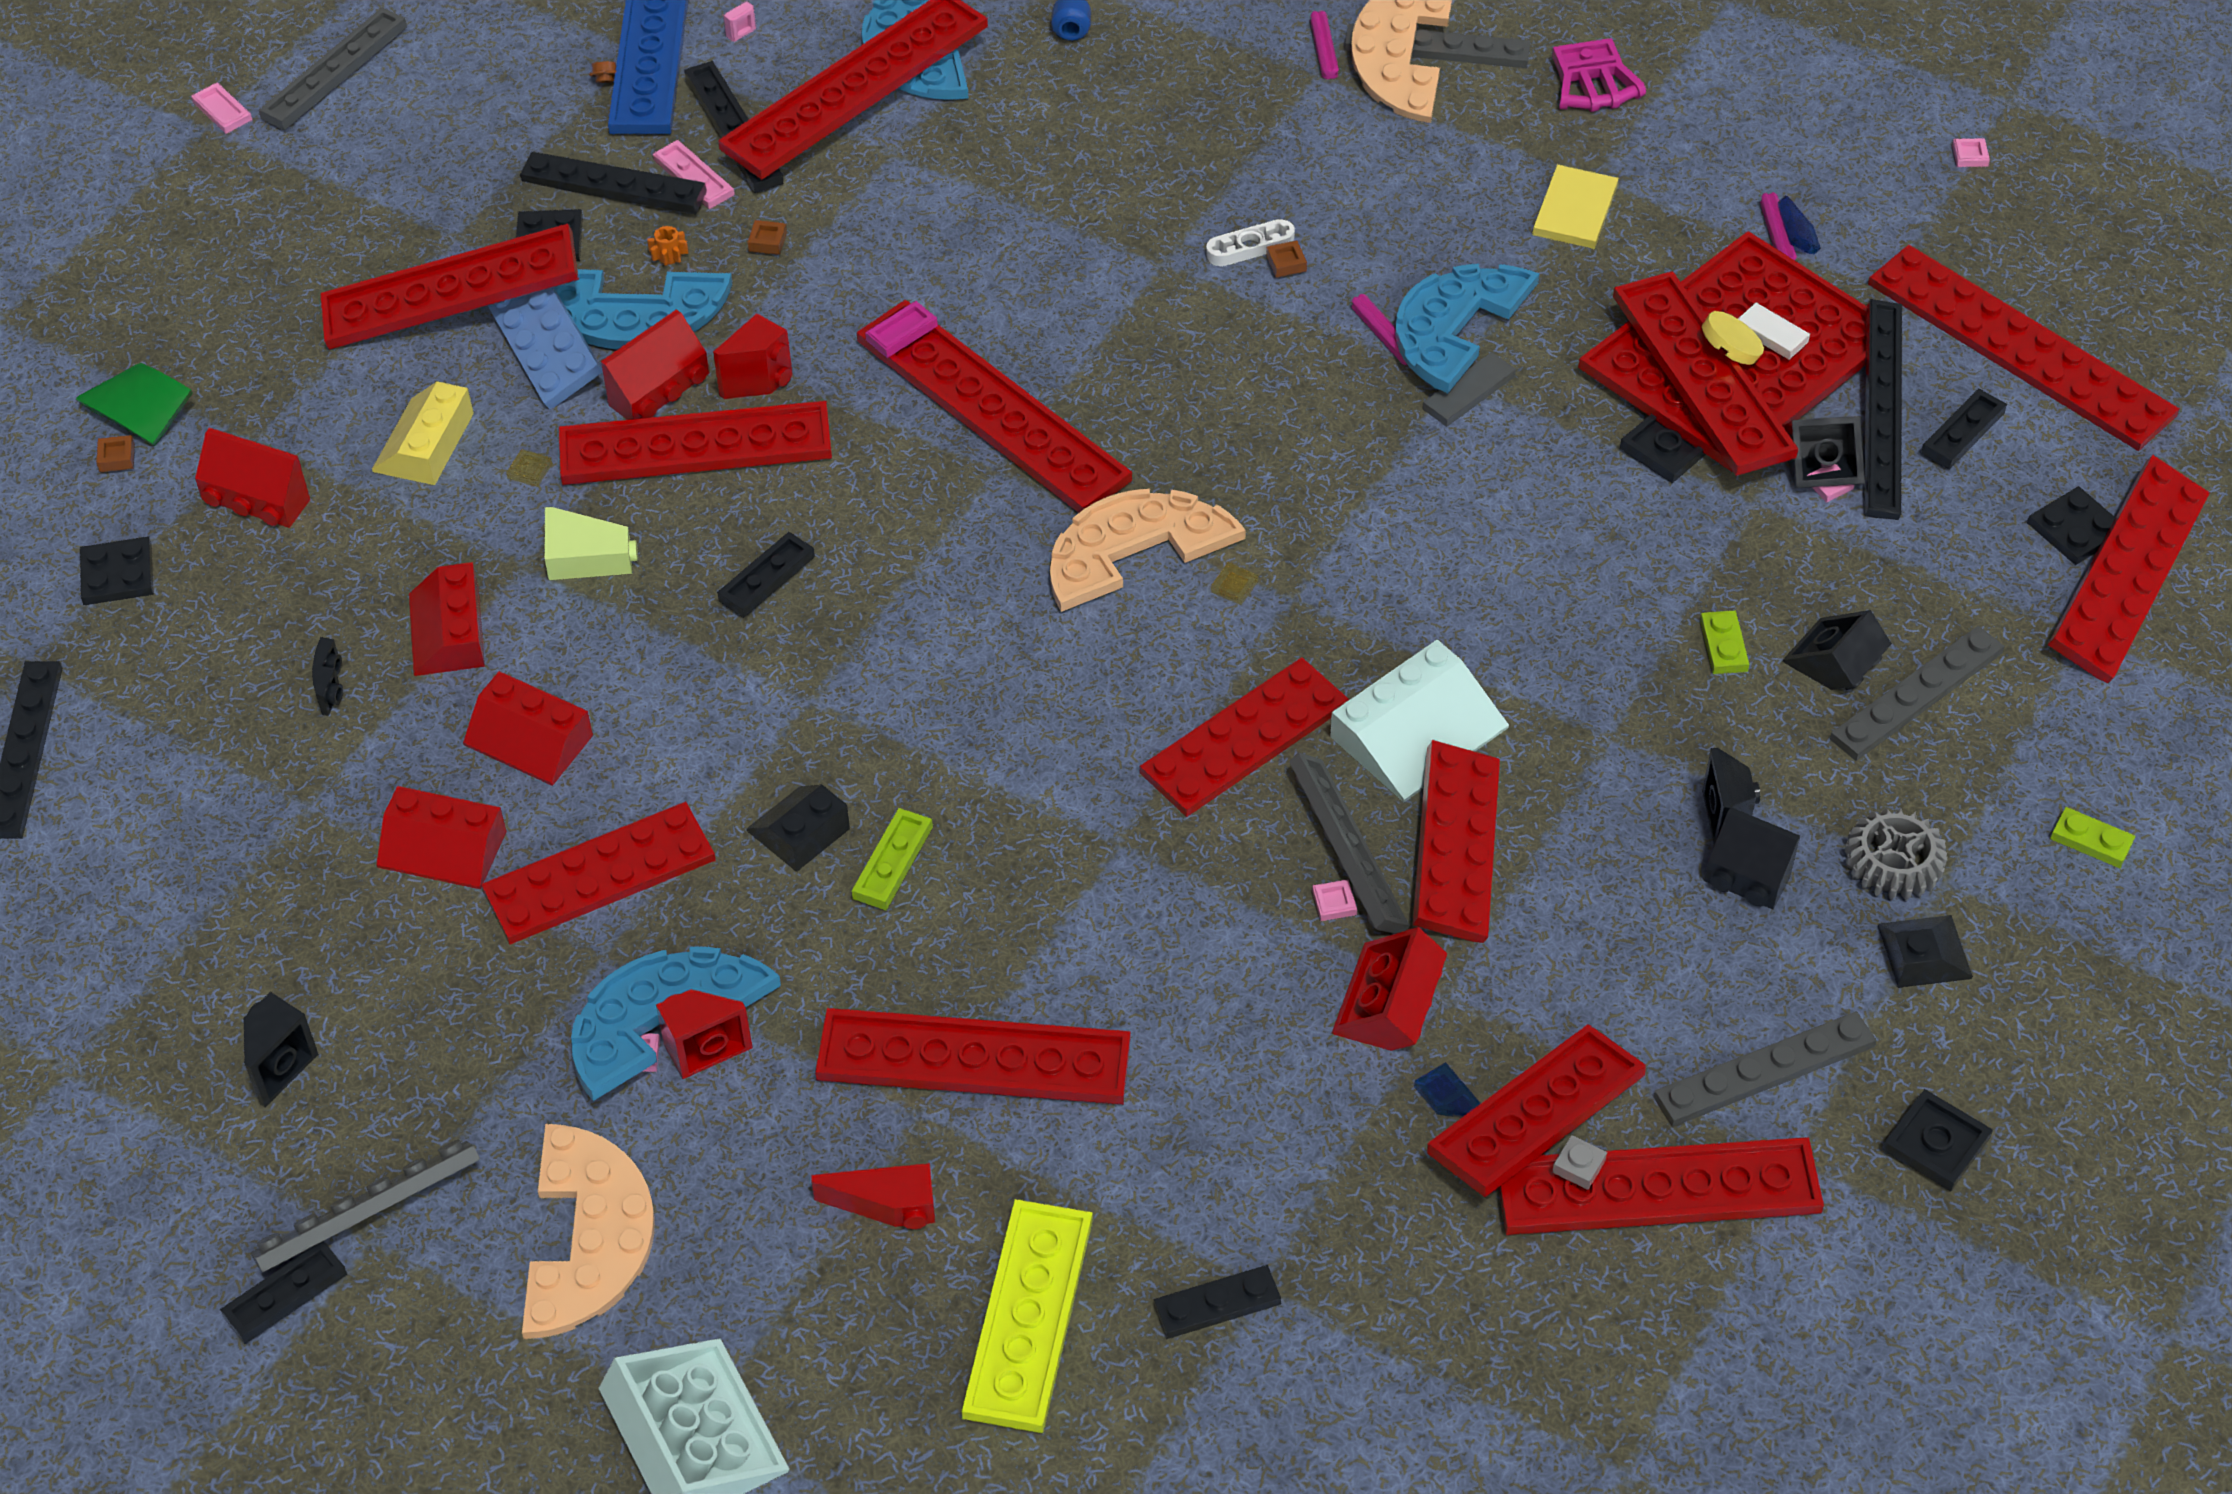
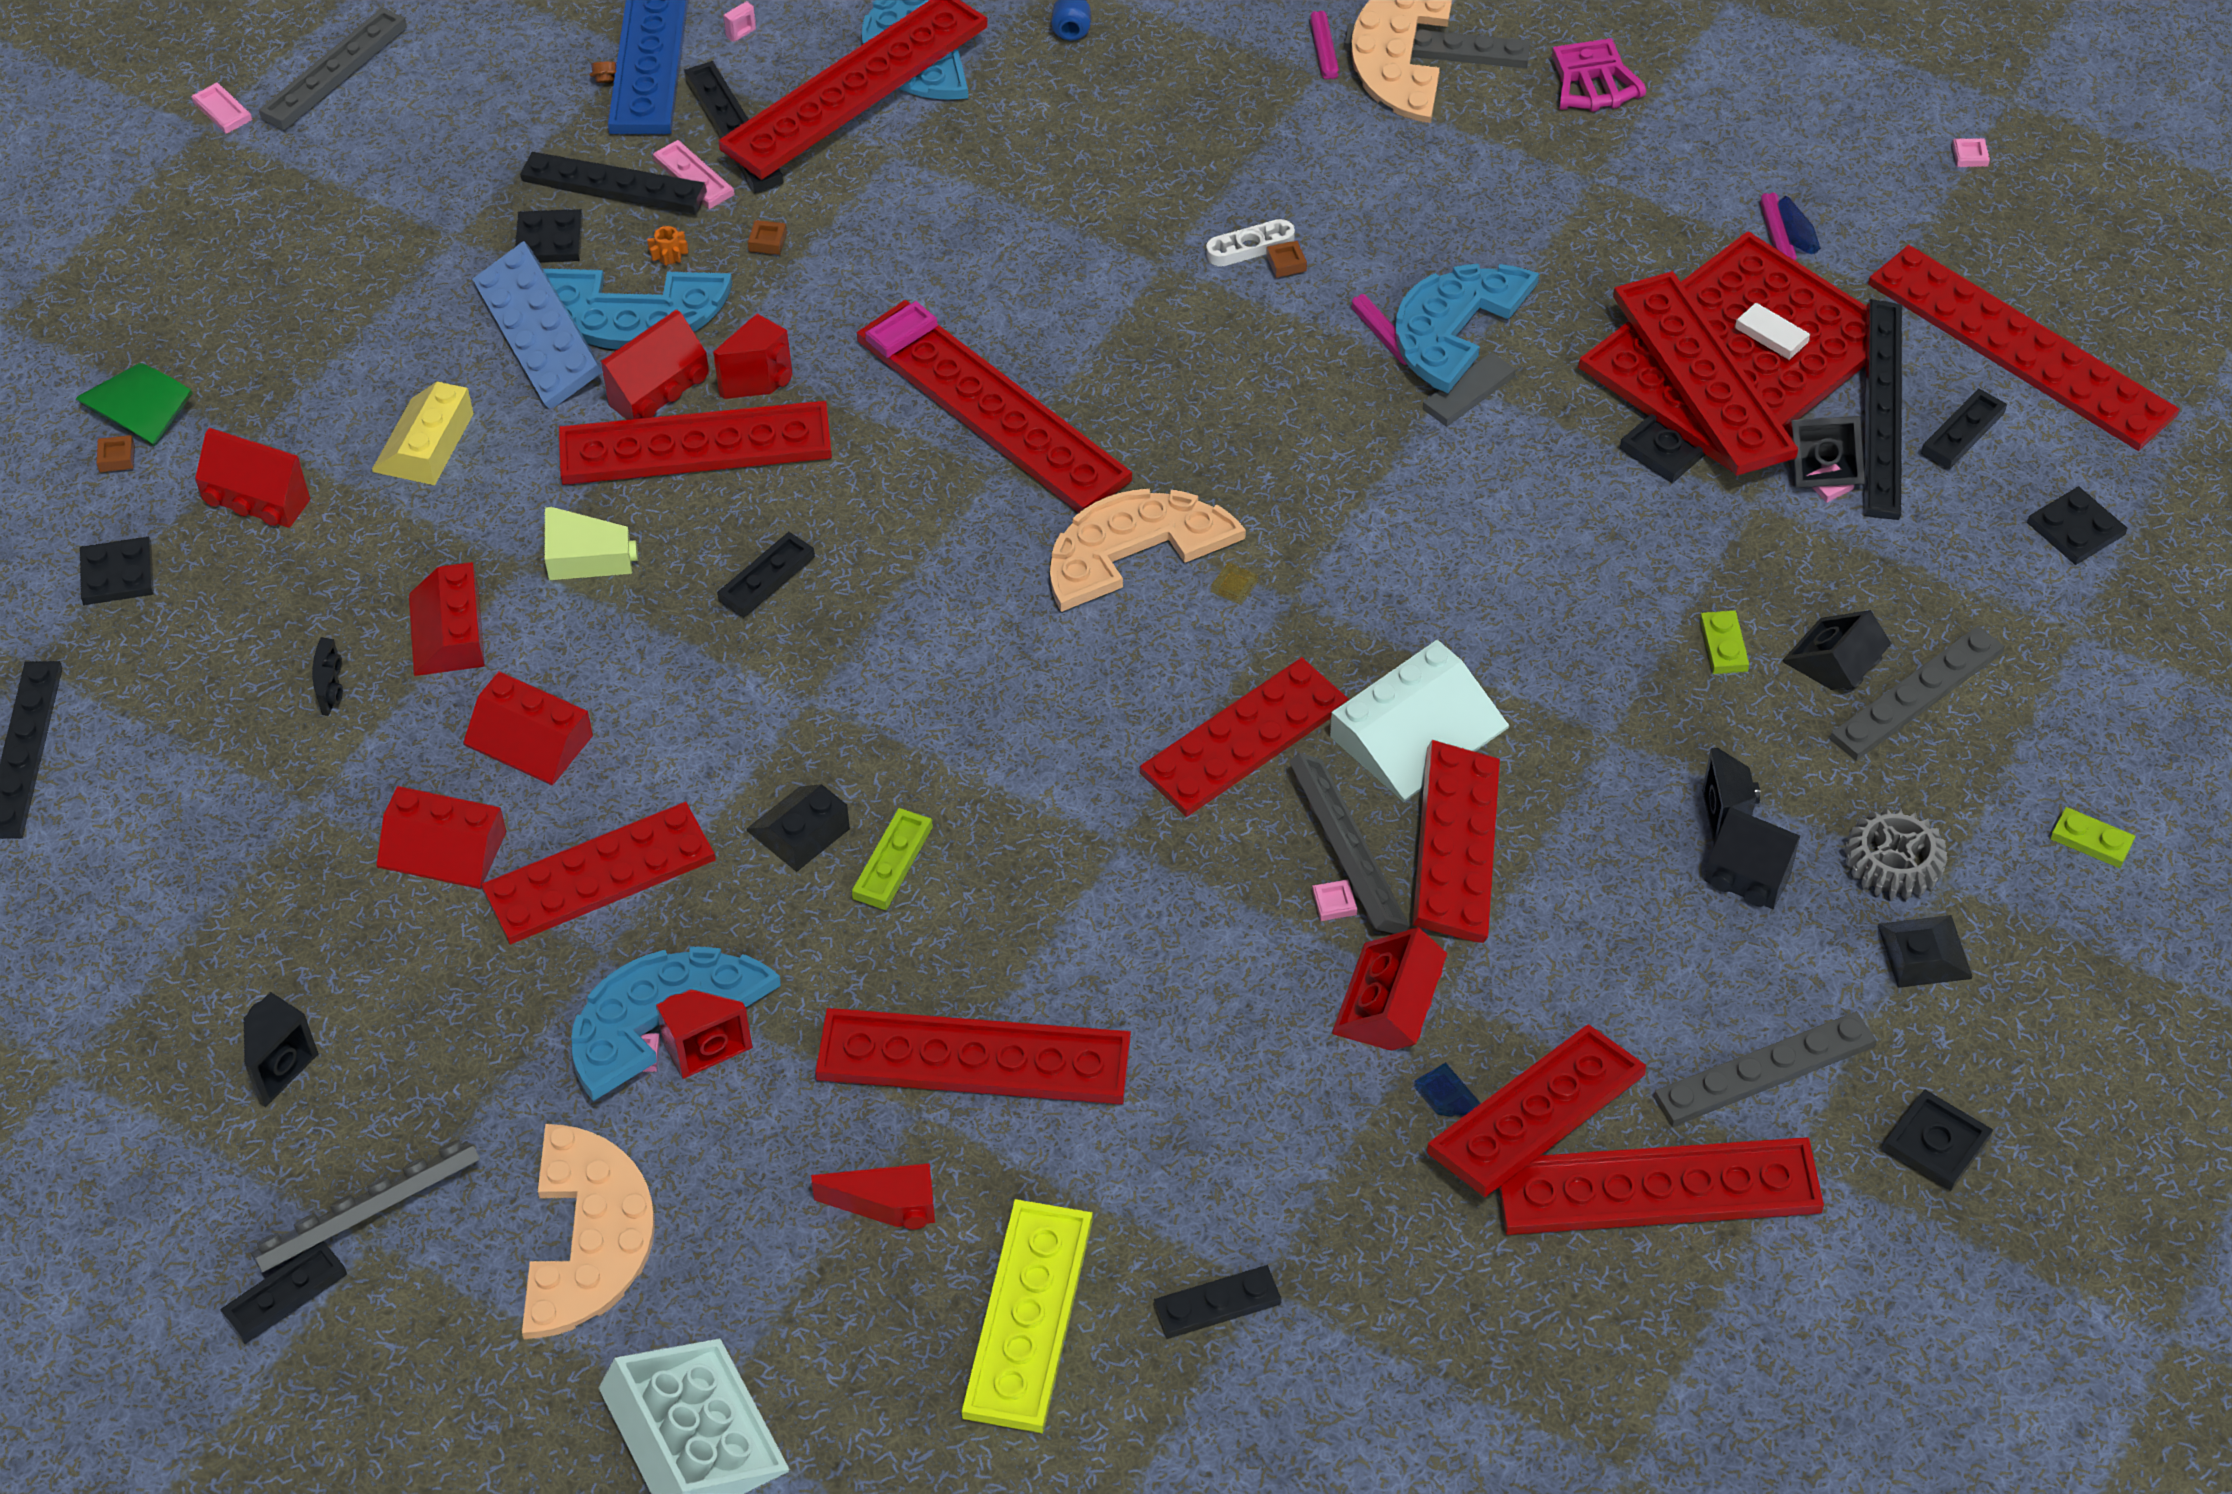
(448, 286): red plate -> none
(529, 468): clear yellow tile -> none
(1575, 206): light yellow tile -> none
(1579, 1162): light grey plate -> none
(1733, 336): light yellow tile -> none
(2129, 569): red plate -> none

